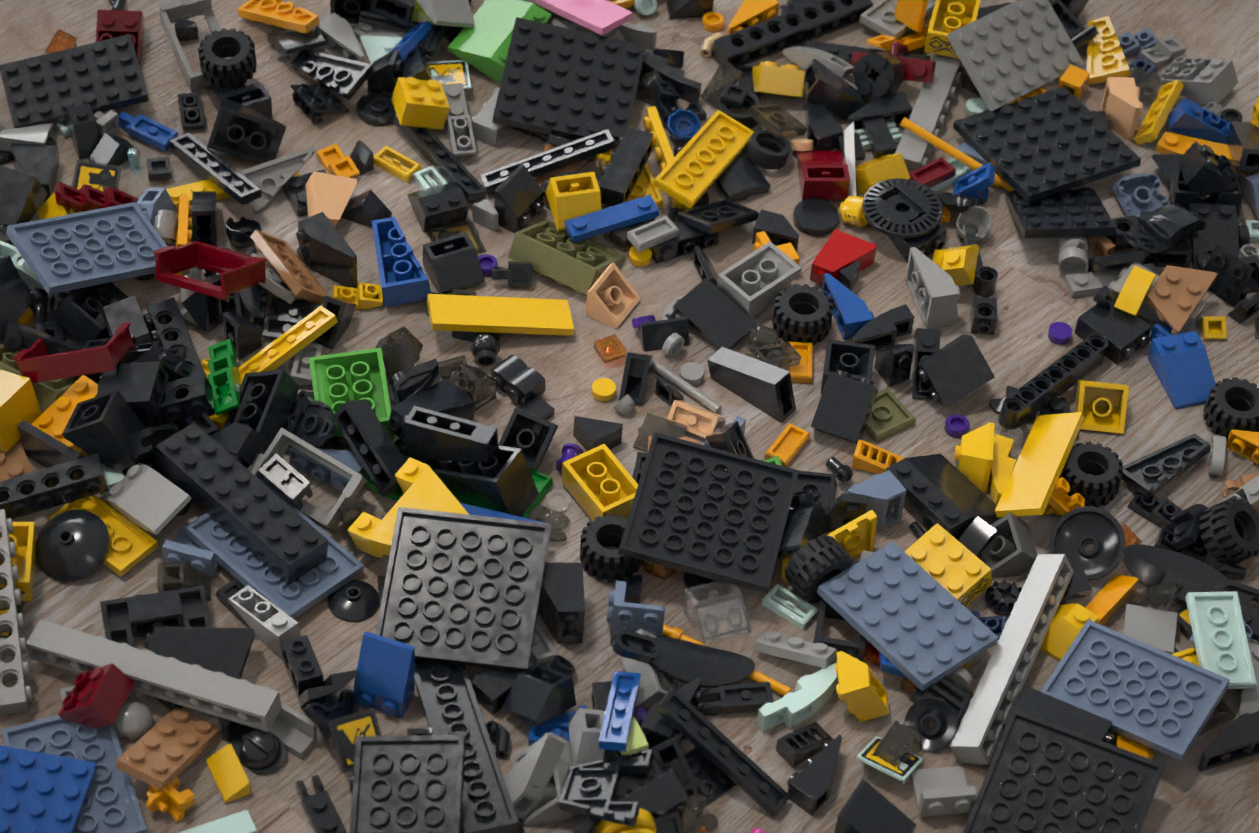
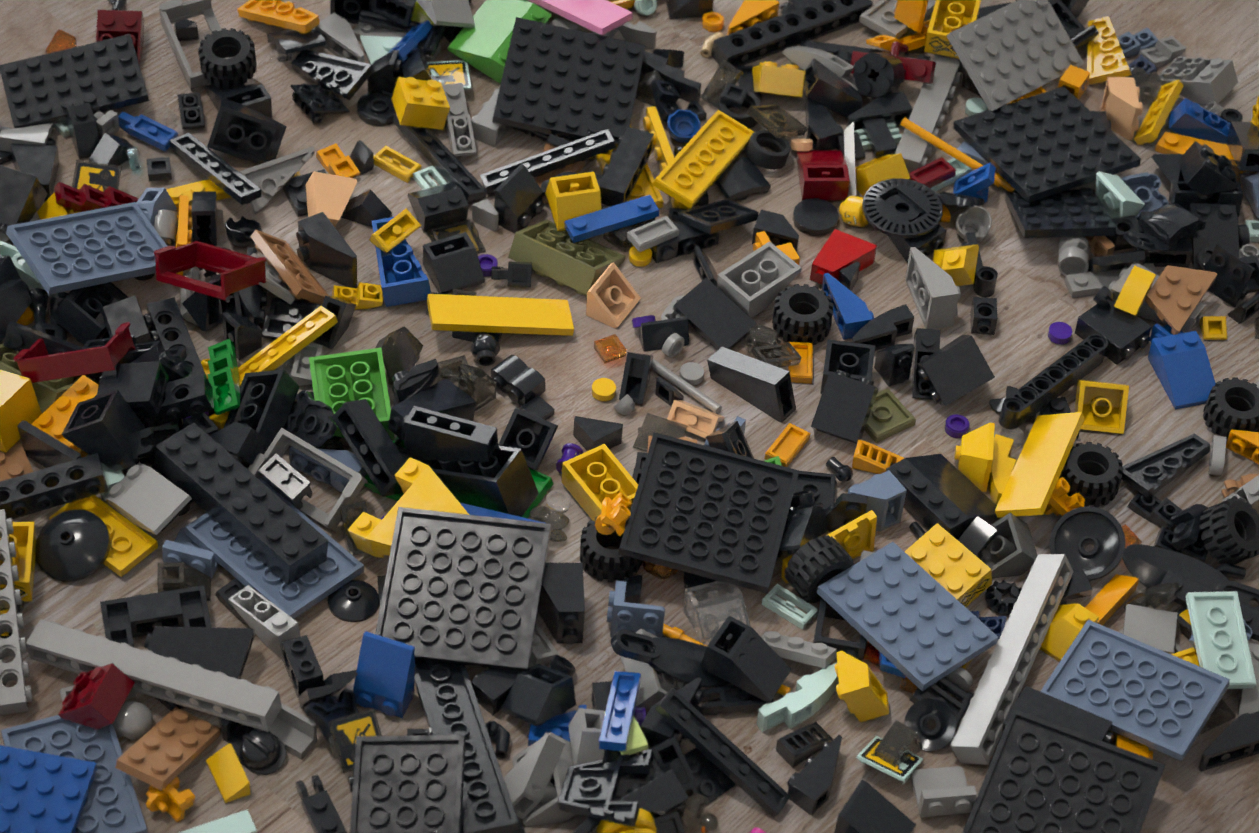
(395, 231): none -> yellow slope
(613, 515): none -> light orange hips
(745, 660): none -> black slope
(1117, 196): none -> light aqua slope

